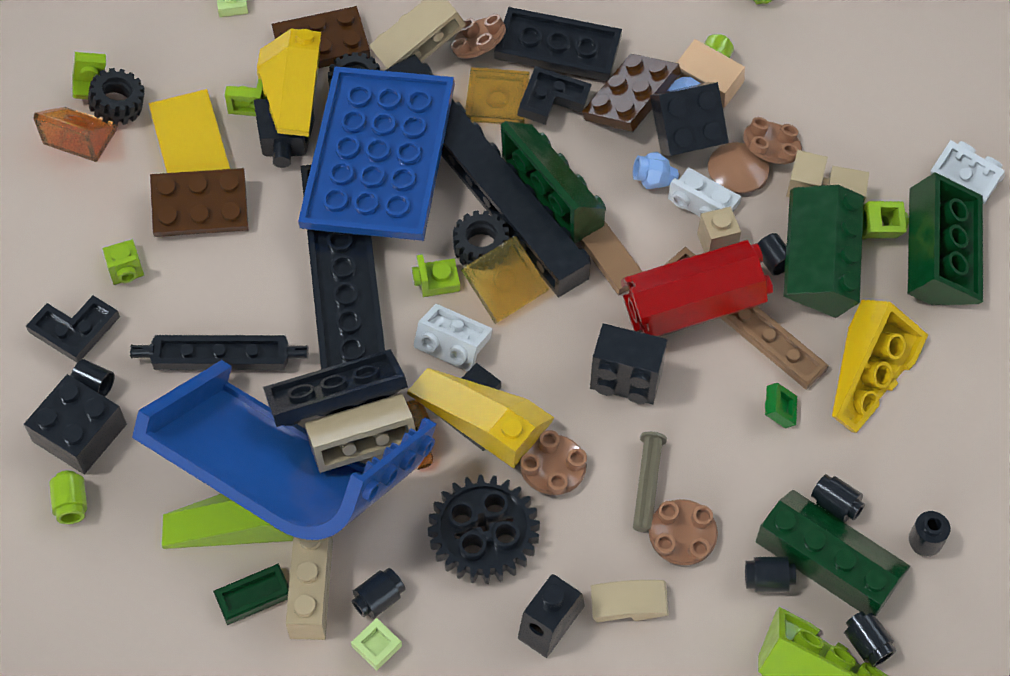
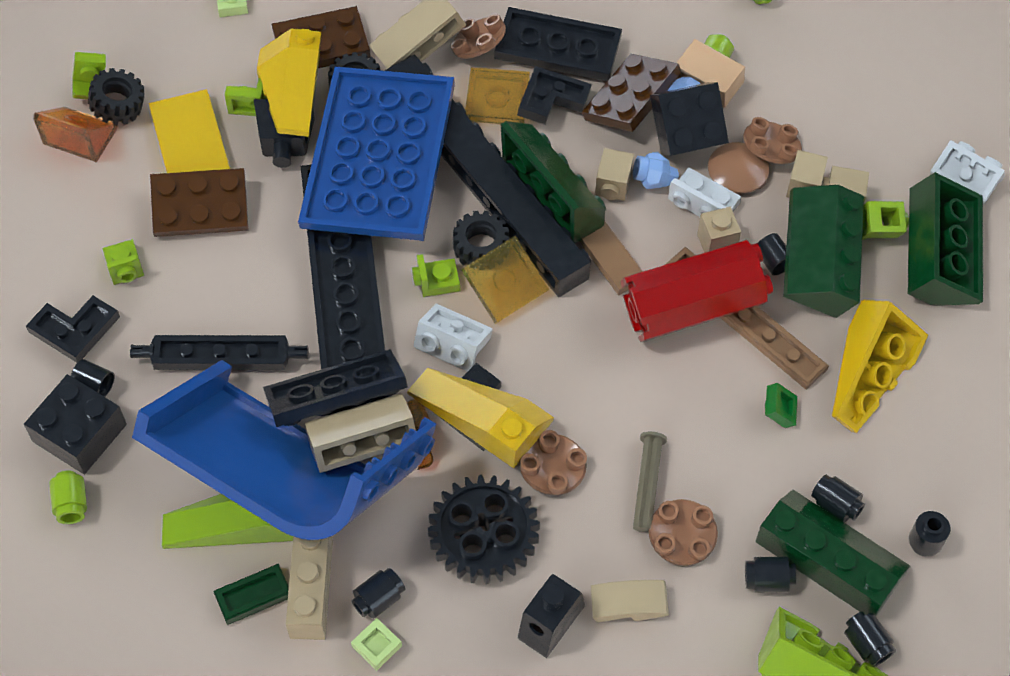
(614, 174): none -> tan brick
(627, 364): black brick -> none

